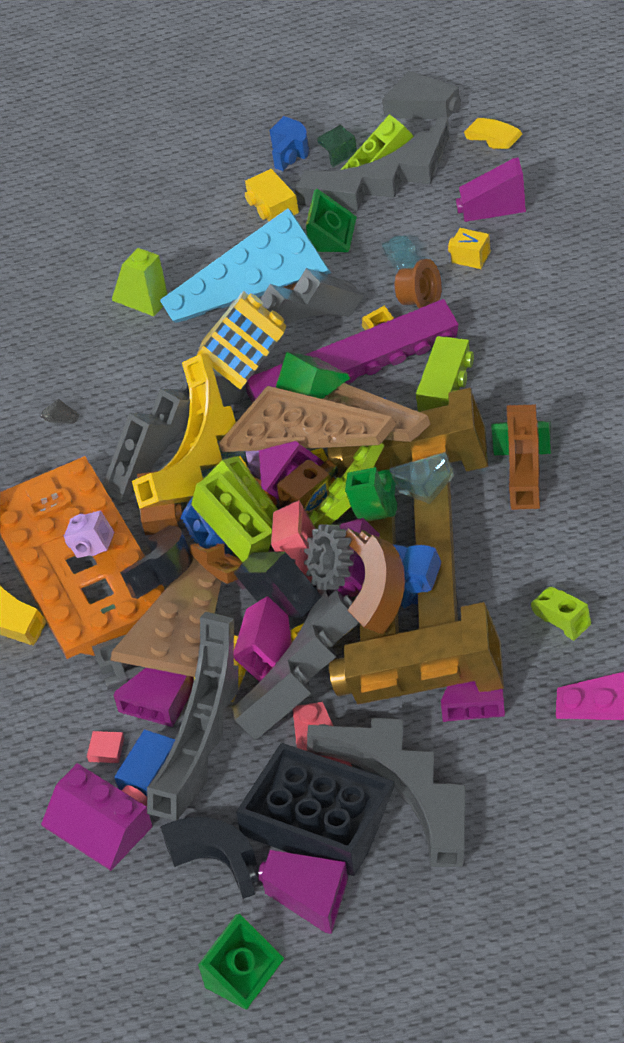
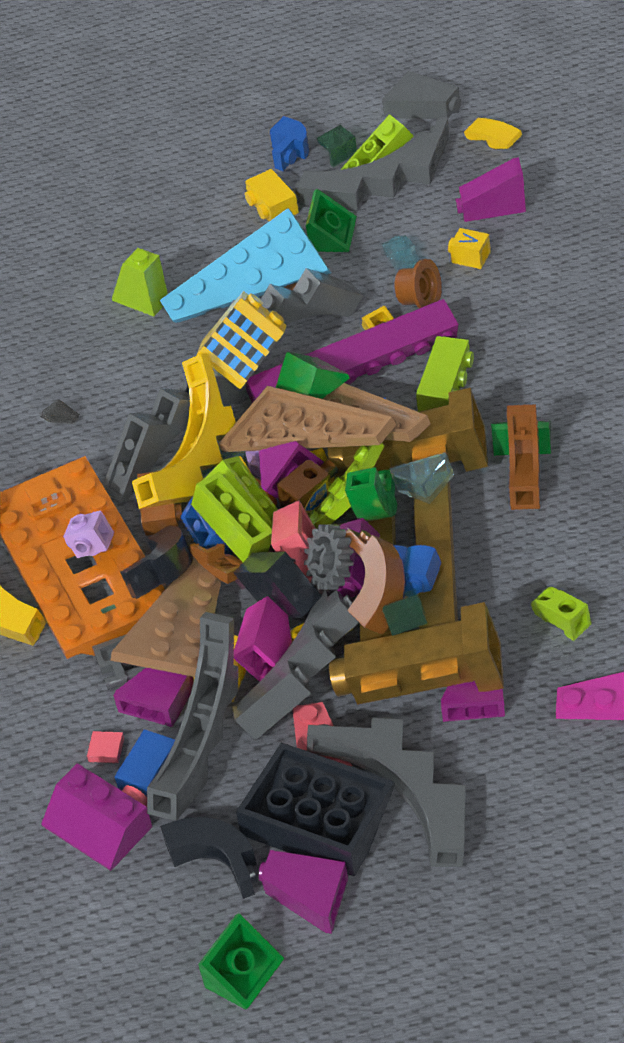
(405, 613): none -> clear green panel

